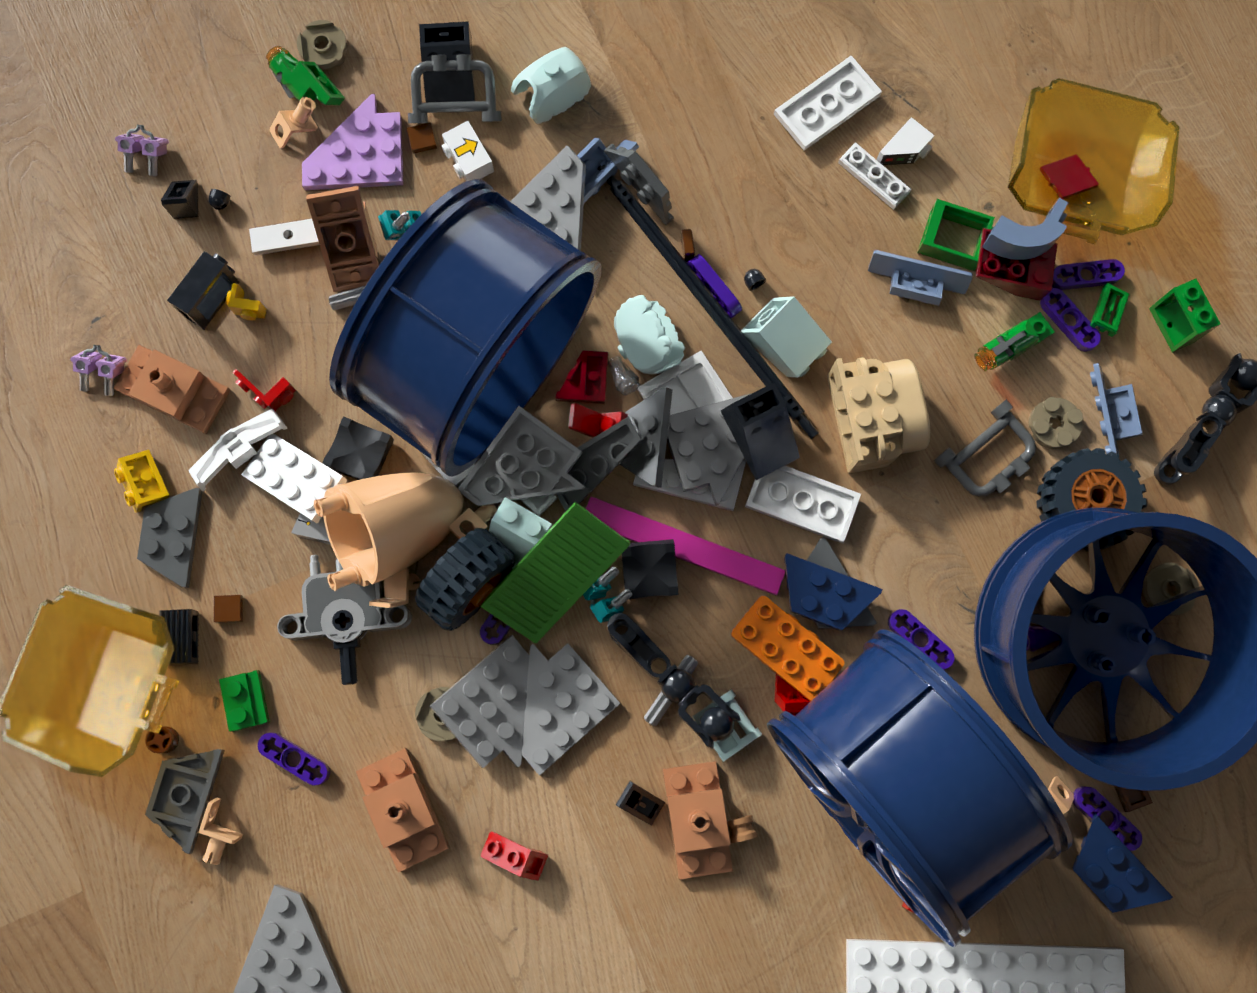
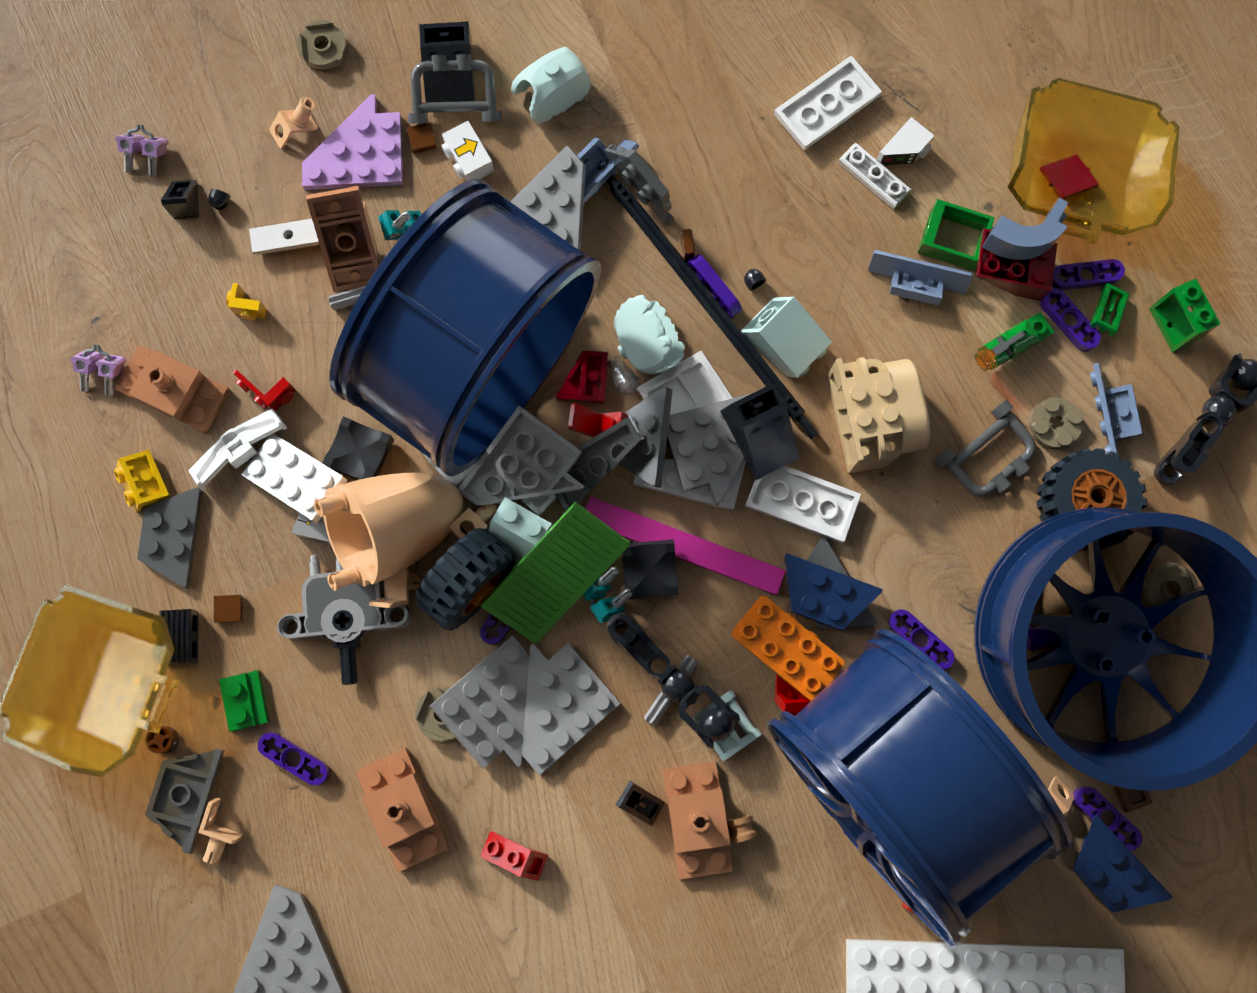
(203, 289): black window -> none
(302, 78): green plate -> none

